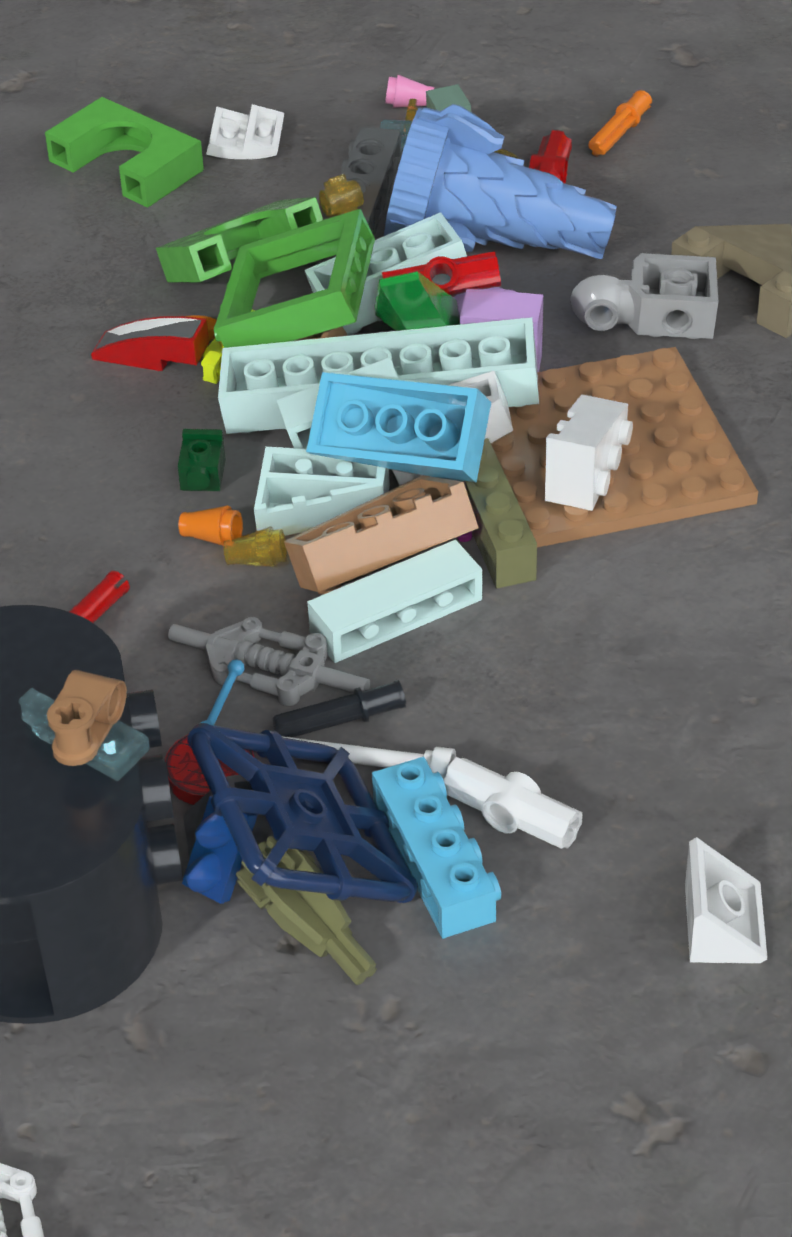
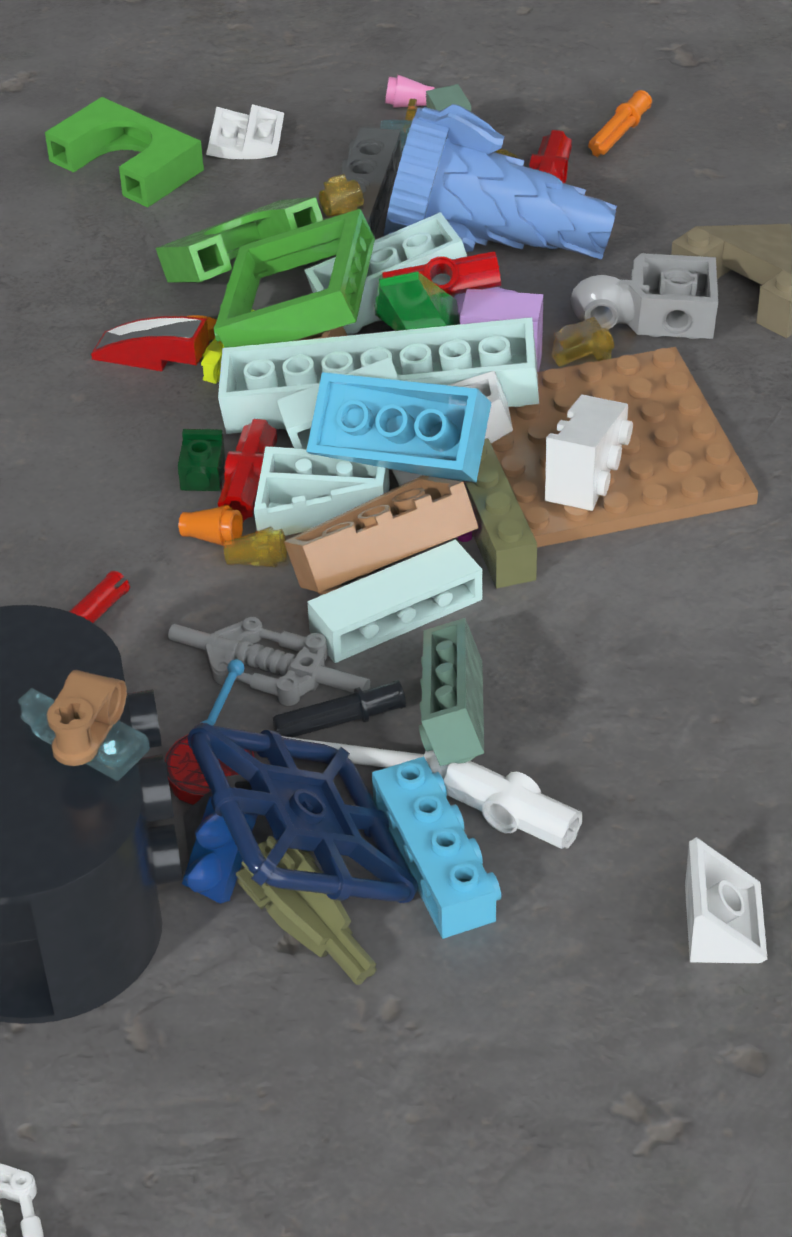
(245, 466): none -> red piece
(452, 694): none -> sand green brick
(581, 340): none -> clear yellow bracket

